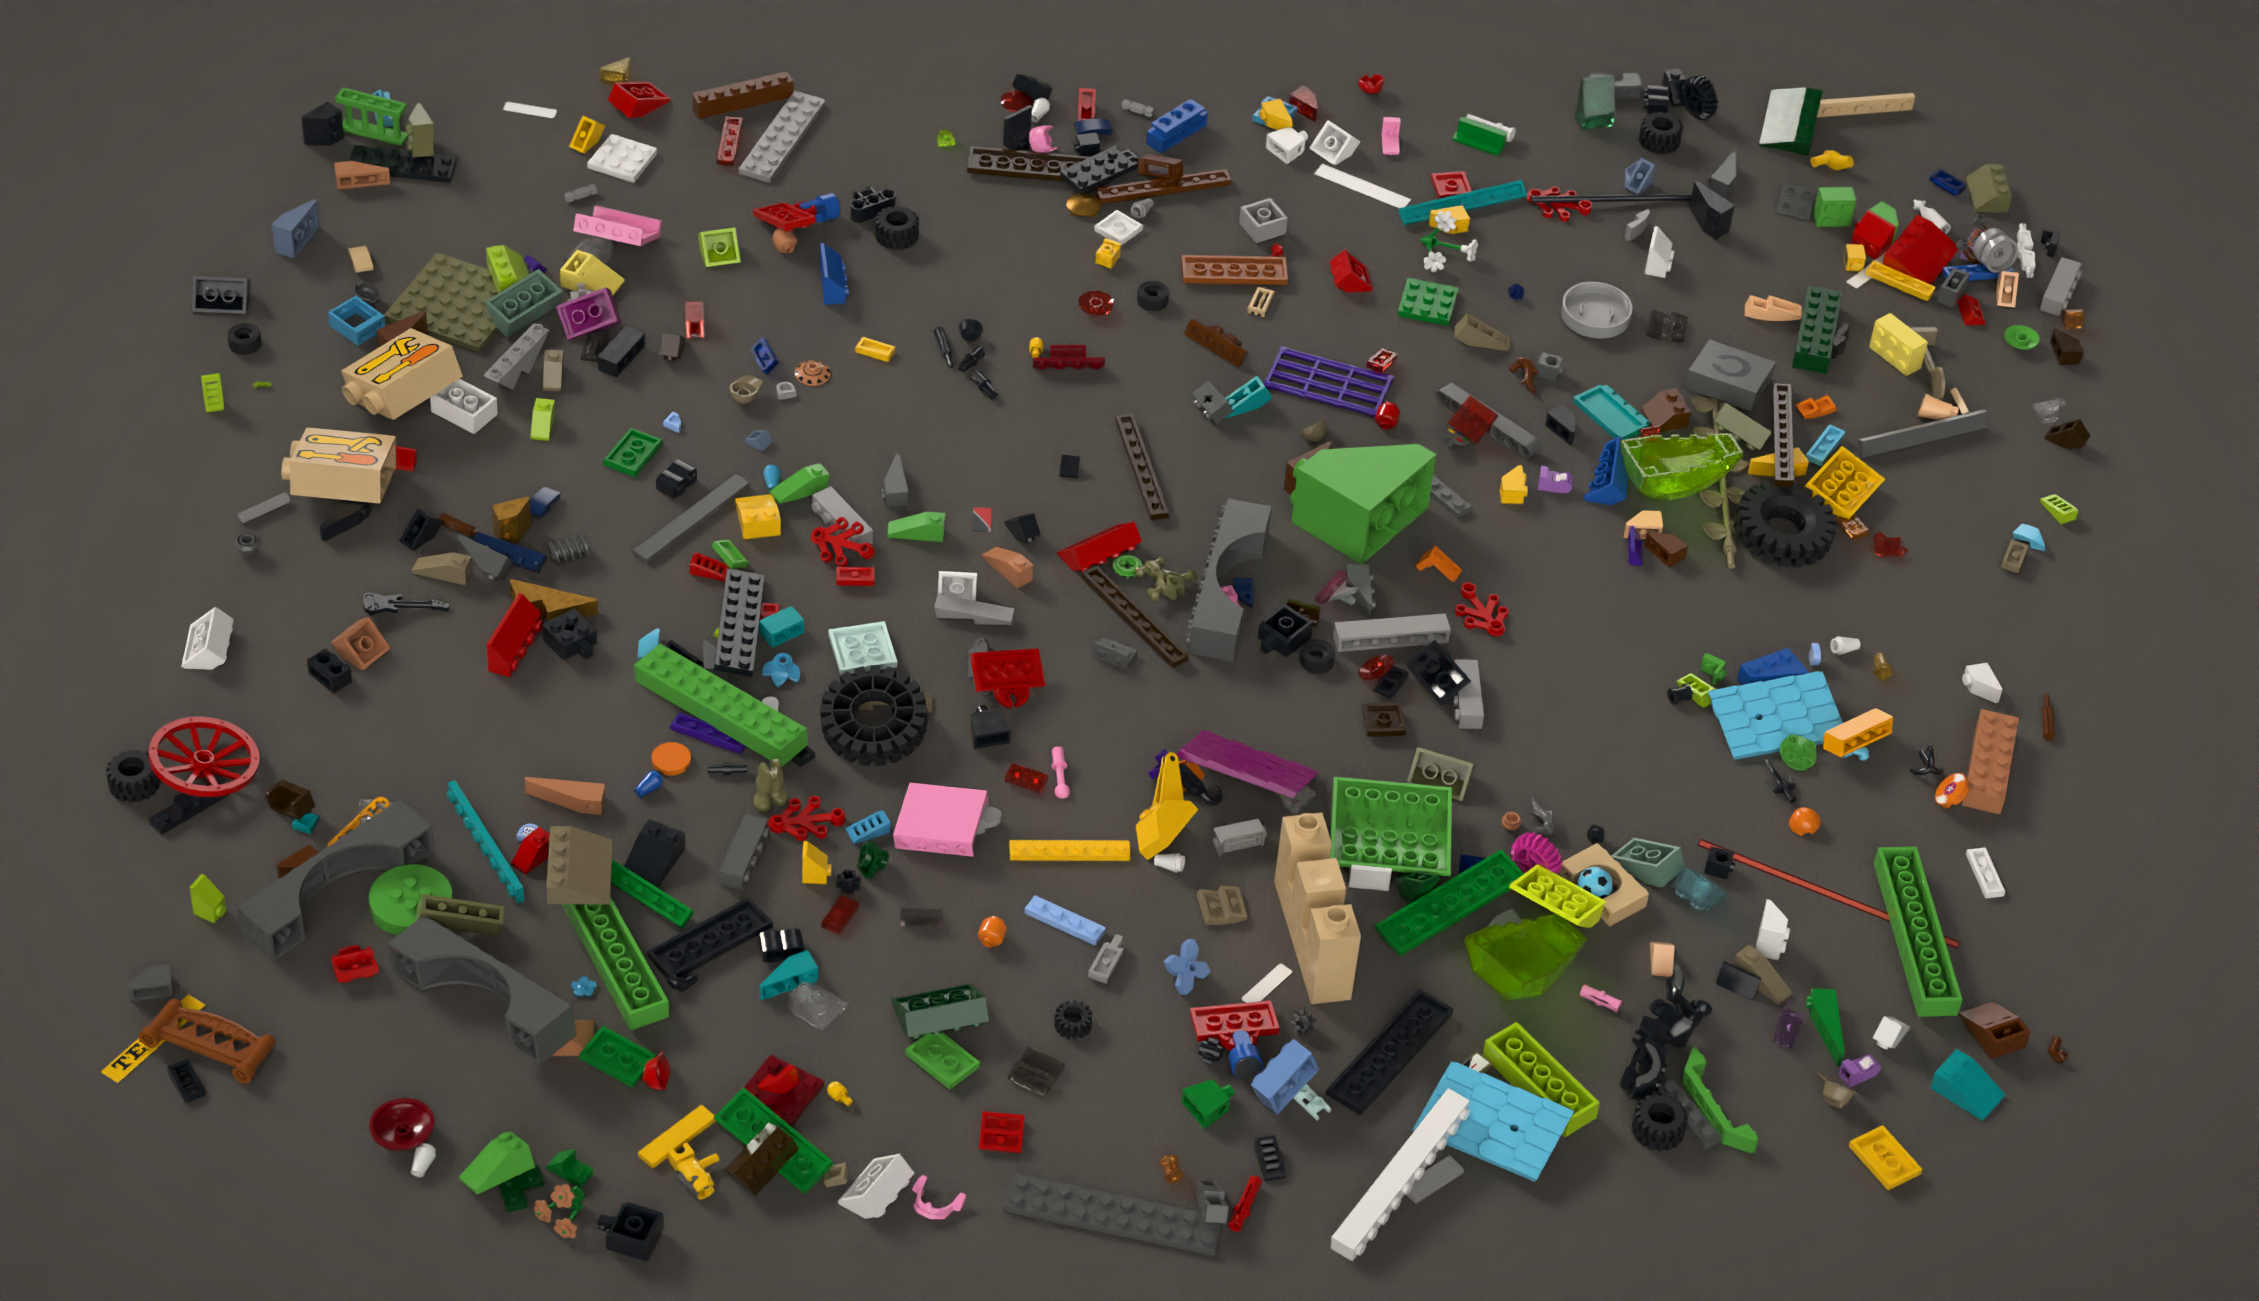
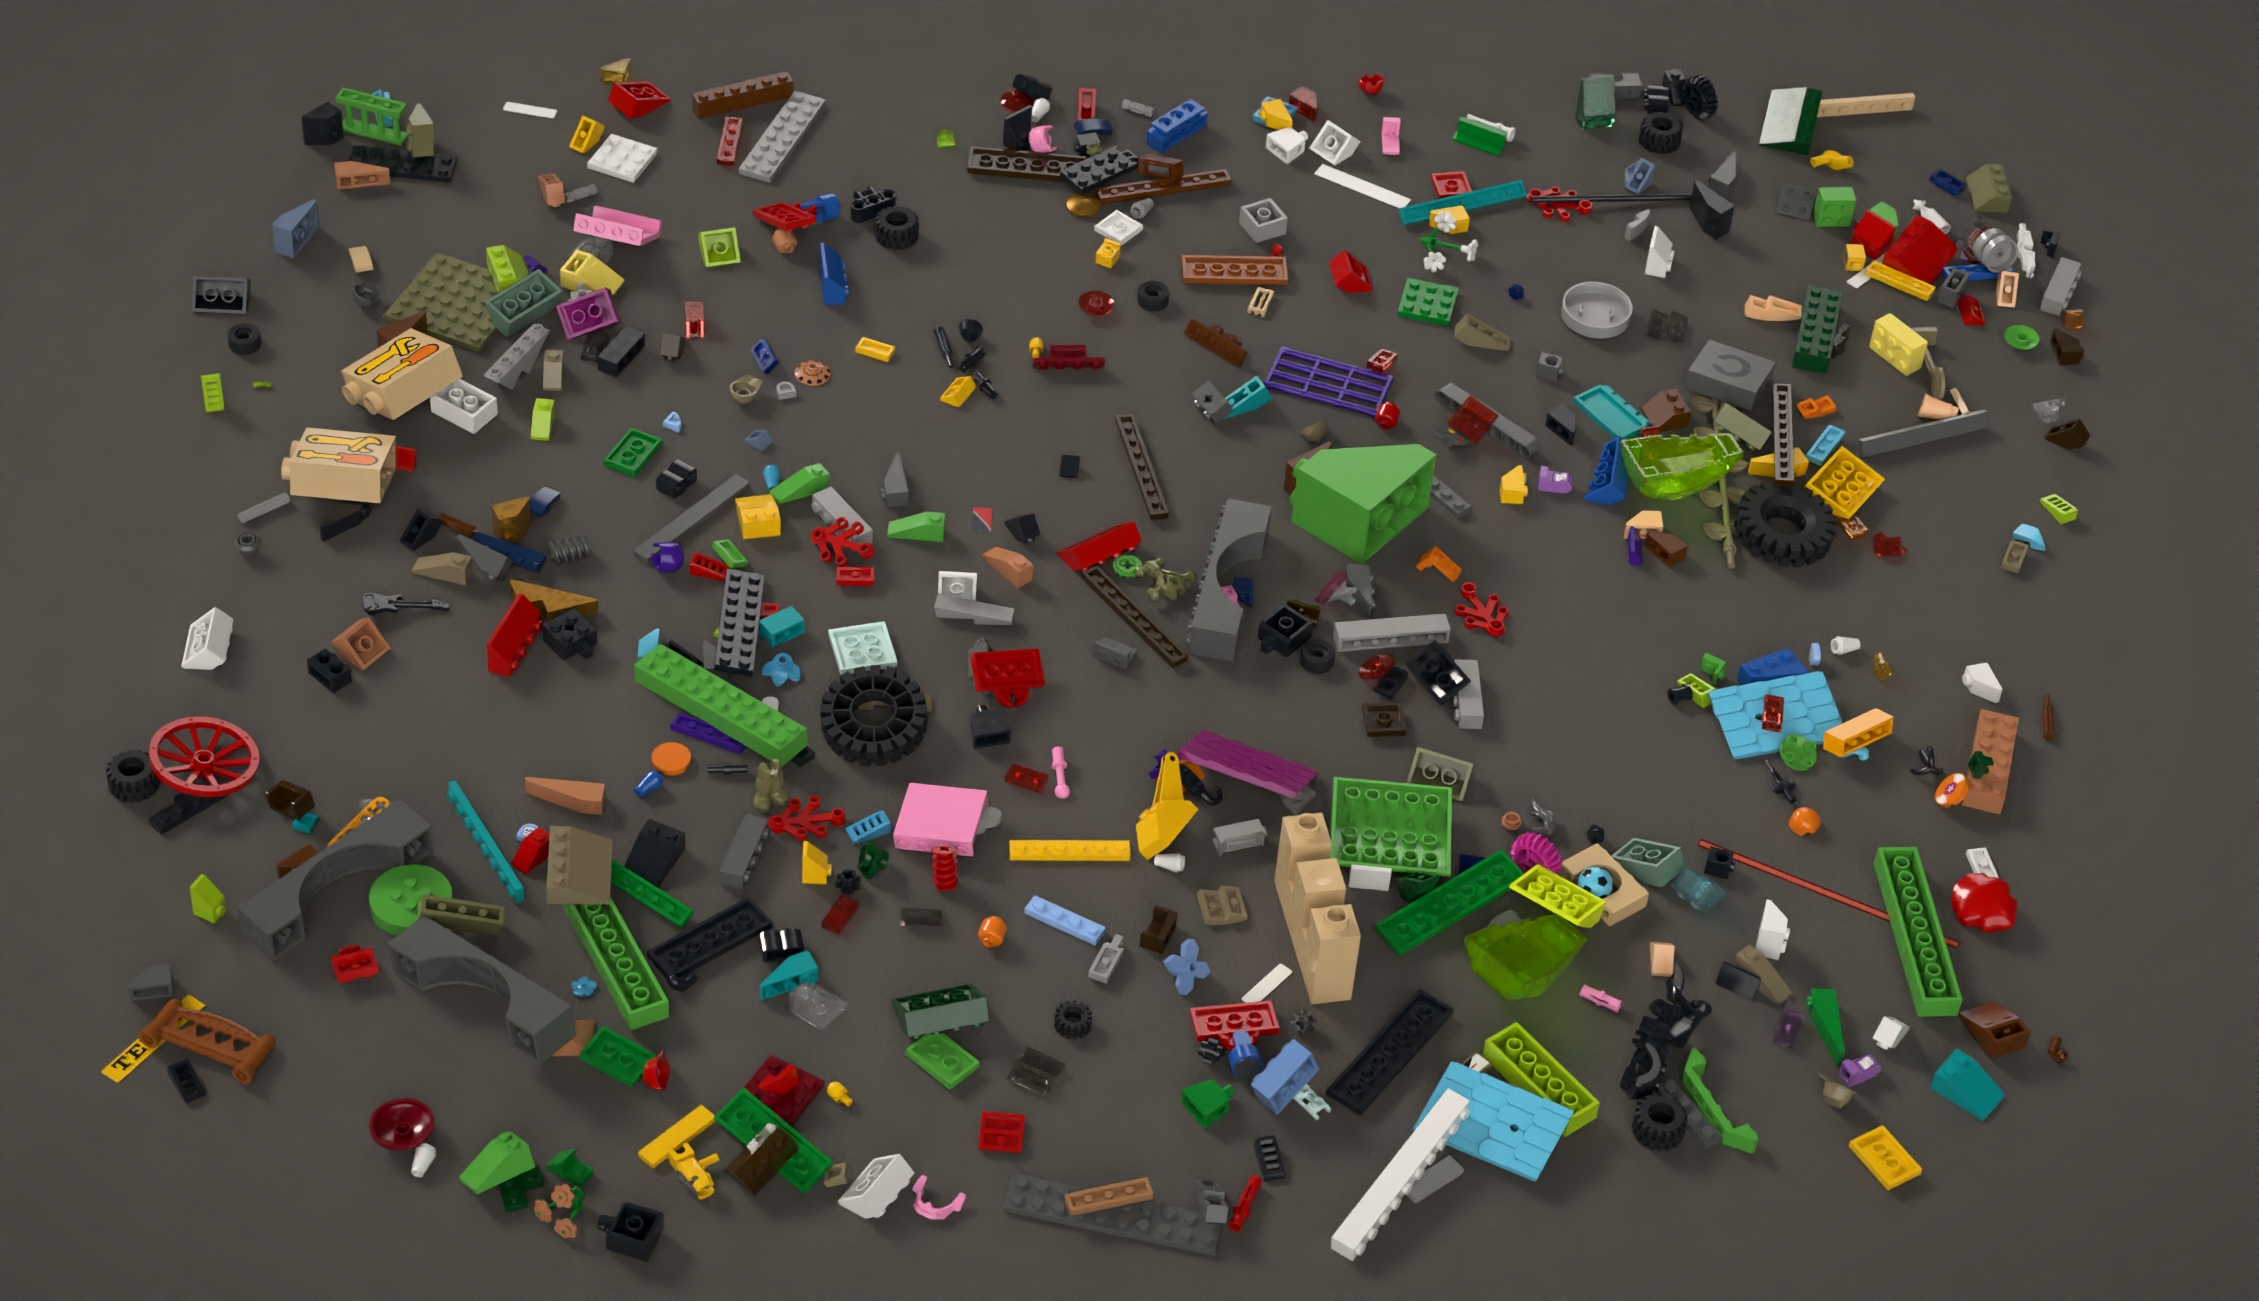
(362, 332): dark azure window -> none
(552, 189): none -> nougat slope
(670, 559): none -> dark purple helmet
(945, 868): none -> red piece
(958, 391): none -> yellow slope
(1093, 149): none -> olive plate
(1108, 1196): none -> medium nougat plate
(1159, 930): none -> dark brown panel
(1171, 1168): clear orange bush -> none
(1530, 370): reddish brown piece -> none
(1772, 713): none -> clear red slope
(1979, 764): none -> dark green tile
(1984, 903): none -> red piece

